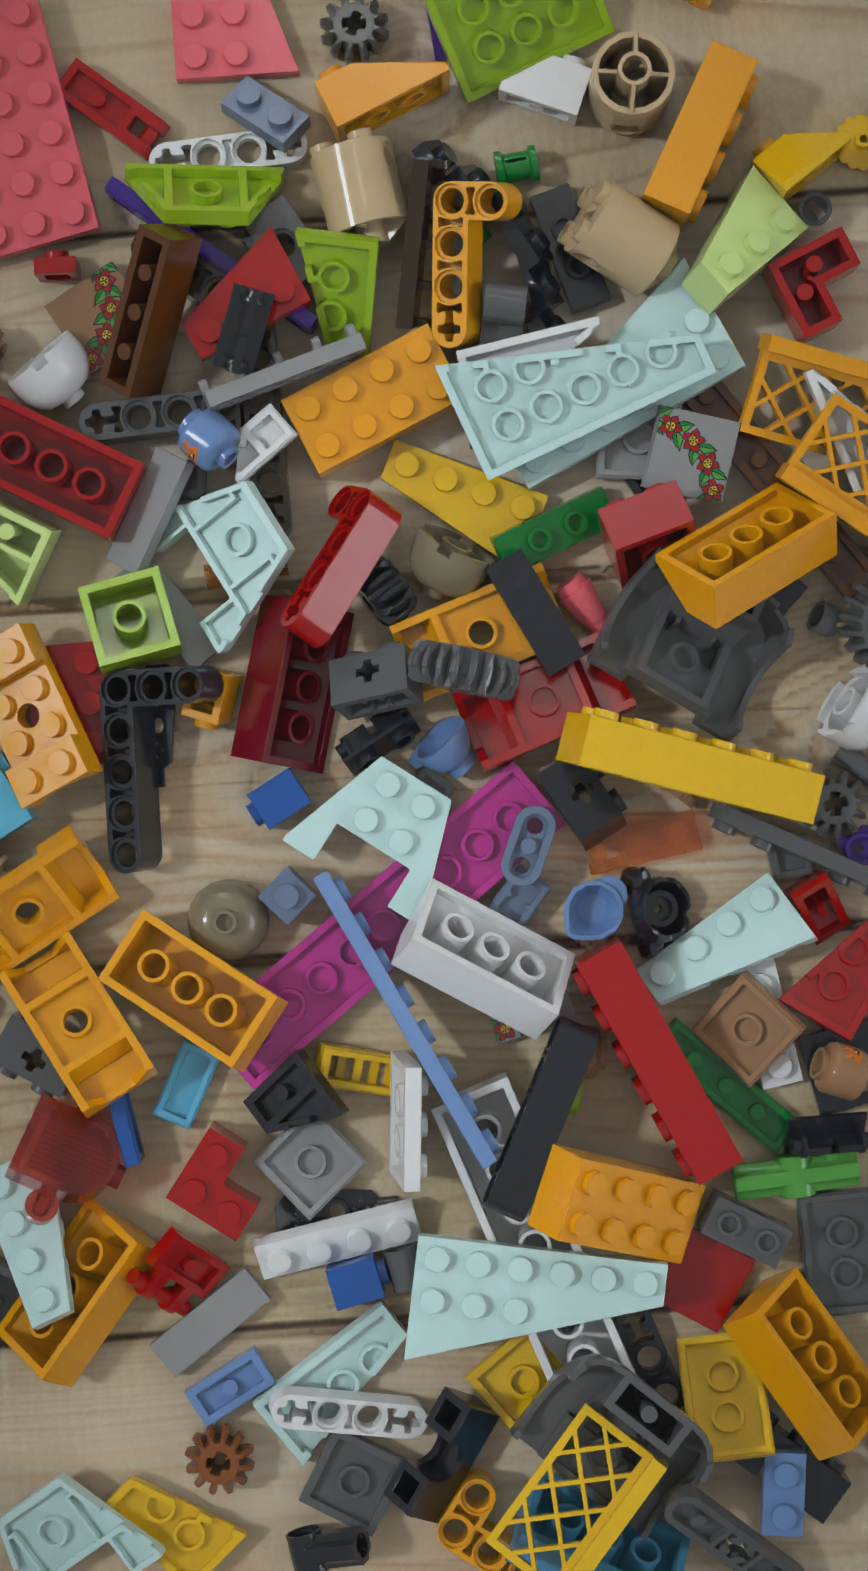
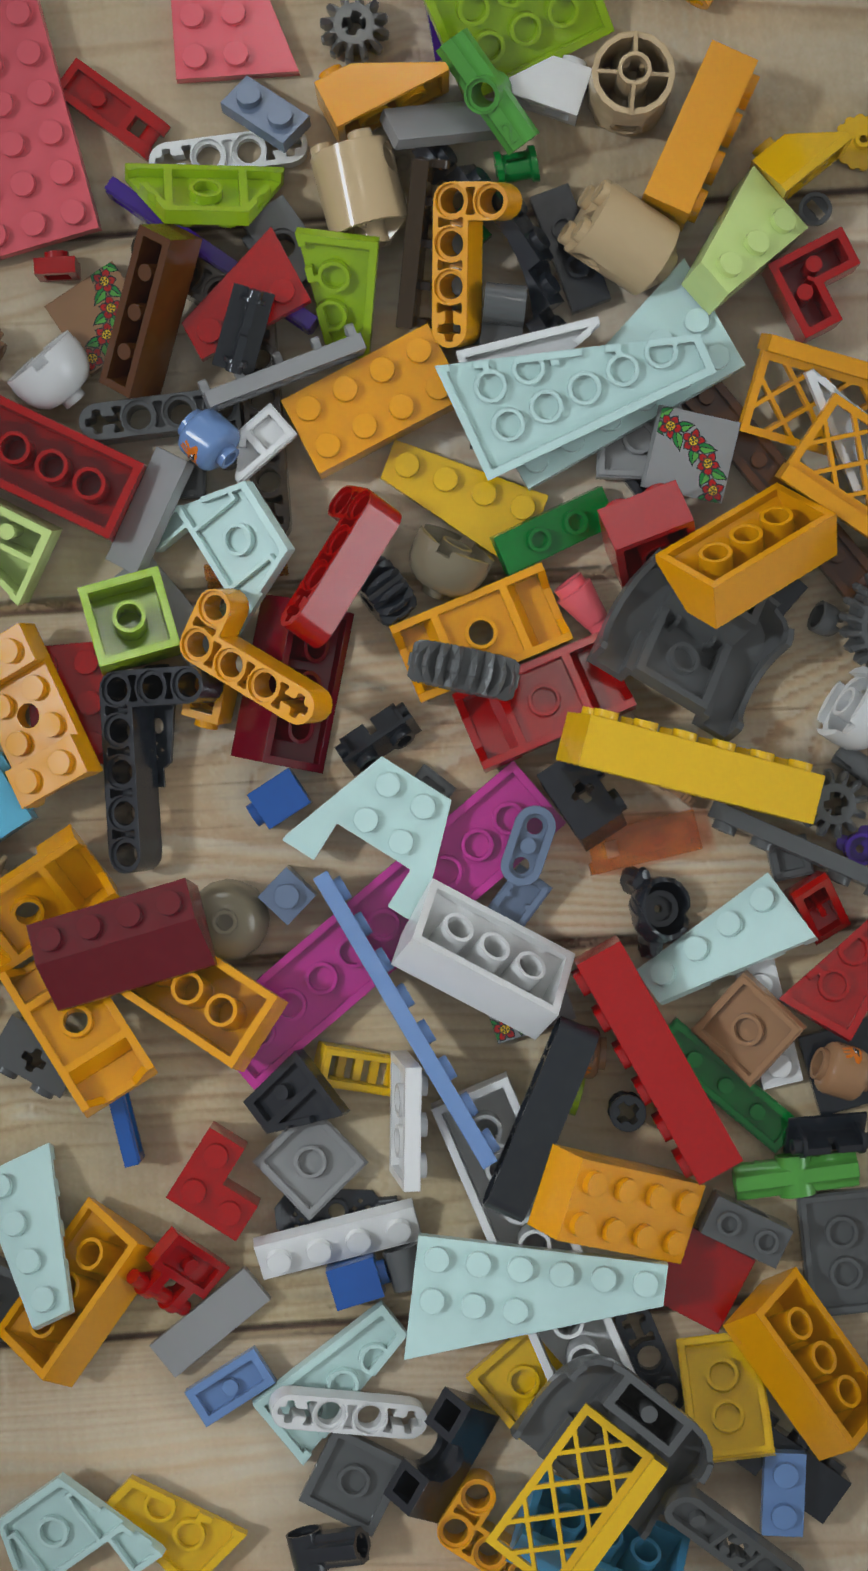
(64, 1159): clear red piece -> none
(122, 944): none -> dark red slope
(186, 1085): medium azure tile -> none
(235, 1461): dark orange gear -> none
(257, 665): none -> light orange beam
(373, 682): dark grey brick -> none
(434, 125): none -> light grey tile
(445, 748): medium blue piece -> none
(471, 69): none -> bright green piece
(534, 612): black tile -> none
(595, 908): medium blue piece -> none
(623, 1123): none -> black bush

